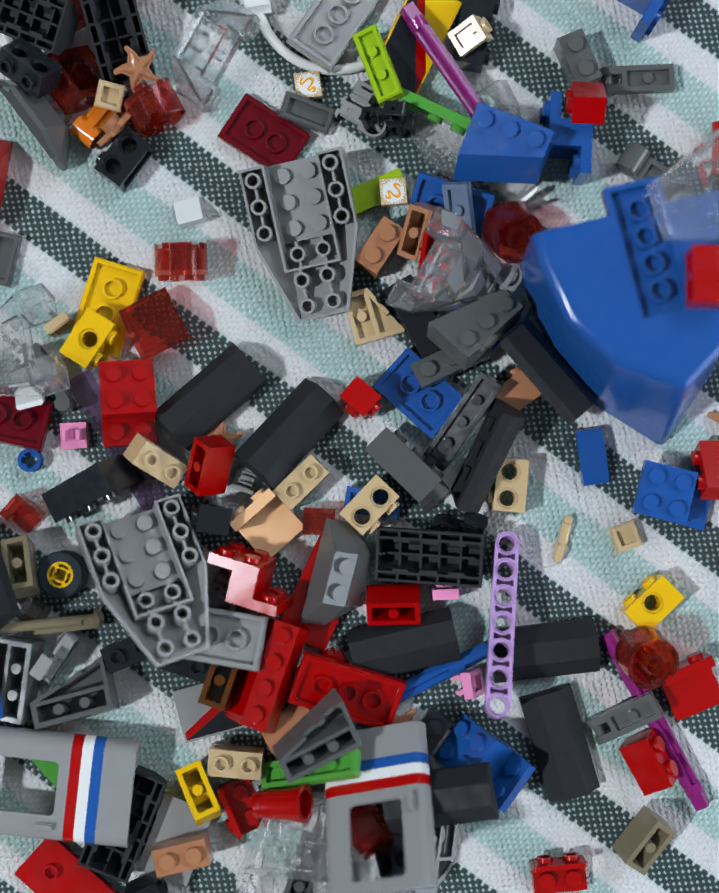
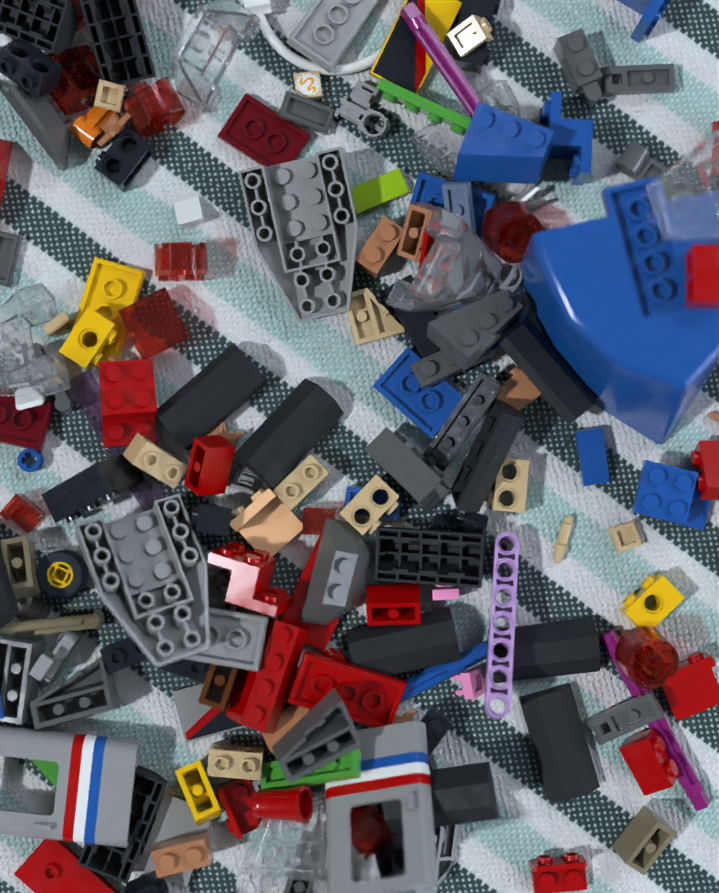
(74, 435): bright pink tile -> none
(137, 67): nougat animal -> none
(360, 399): red brick -> none
(378, 64): lime tile -> none
(393, 192): tile -> none
(395, 114): black piece -> none
(472, 744): blue bracket -> none
(586, 102): red brick -> none

